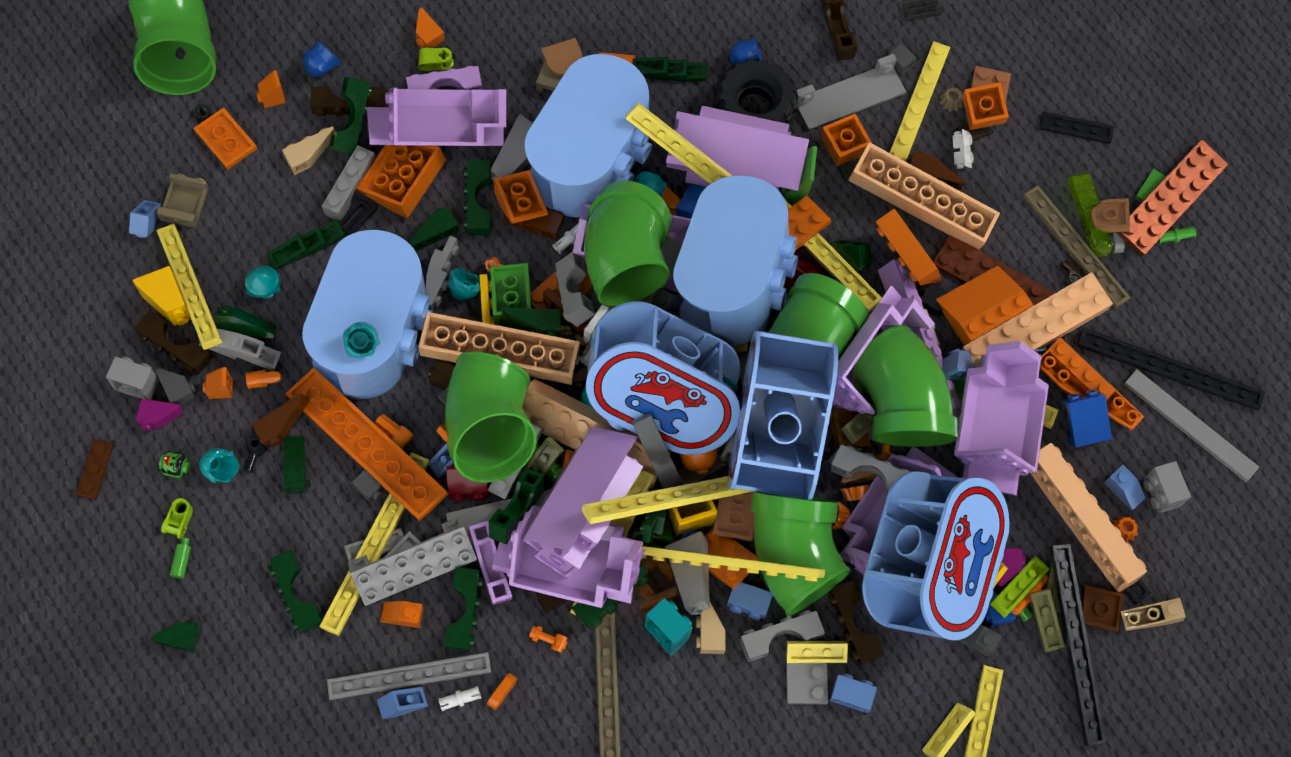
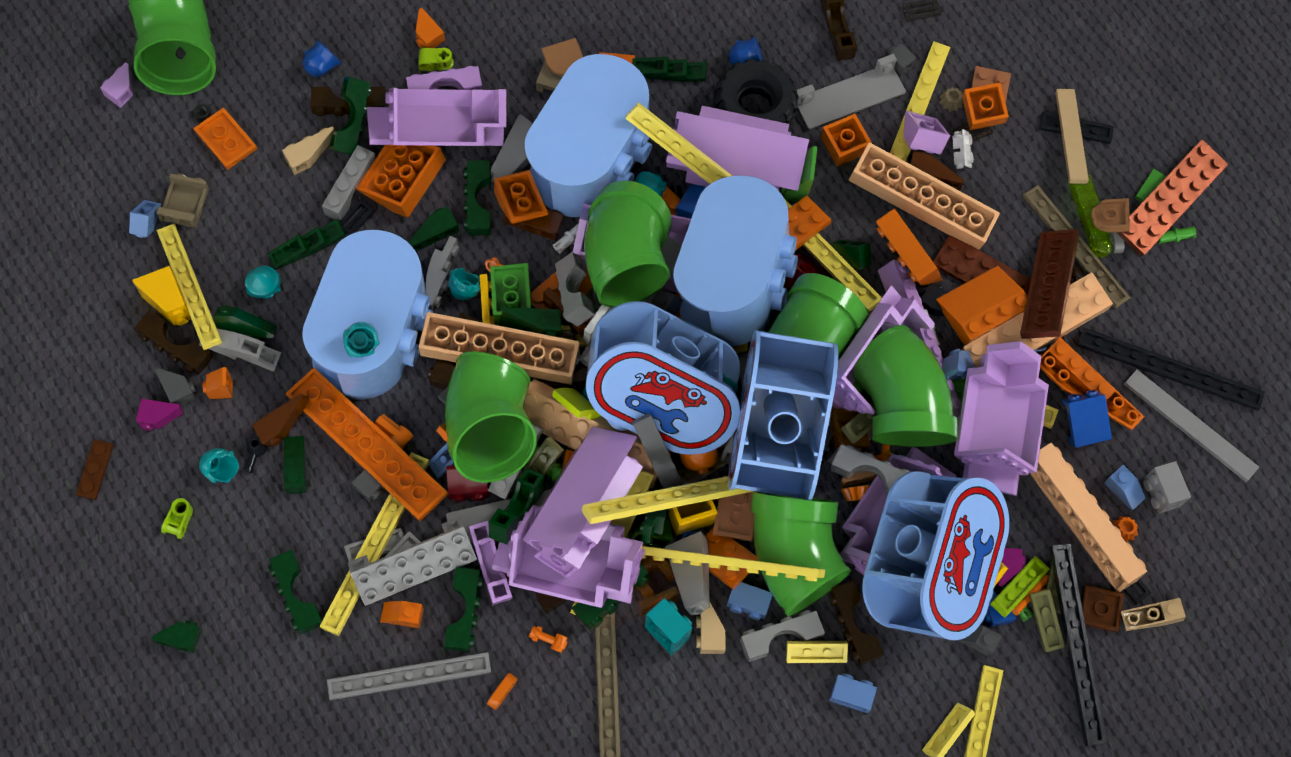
(119, 86): none -> lavender slope
(132, 378): light grey brick -> none
(174, 464): head -> none
(180, 559): bright green cylinder -> none
(261, 379): orange hinge -> none
(270, 91): orange slope -> none
(401, 702): medium blue slope -> none
(459, 698): white pin -> none
(575, 403): none -> neon yellow slope
(807, 683): light grey plate -> none
(842, 515): orange piece -> none
(924, 133): none -> lavender slope
(1049, 284): none -> copper plate
(1071, 136): none -> tan tile

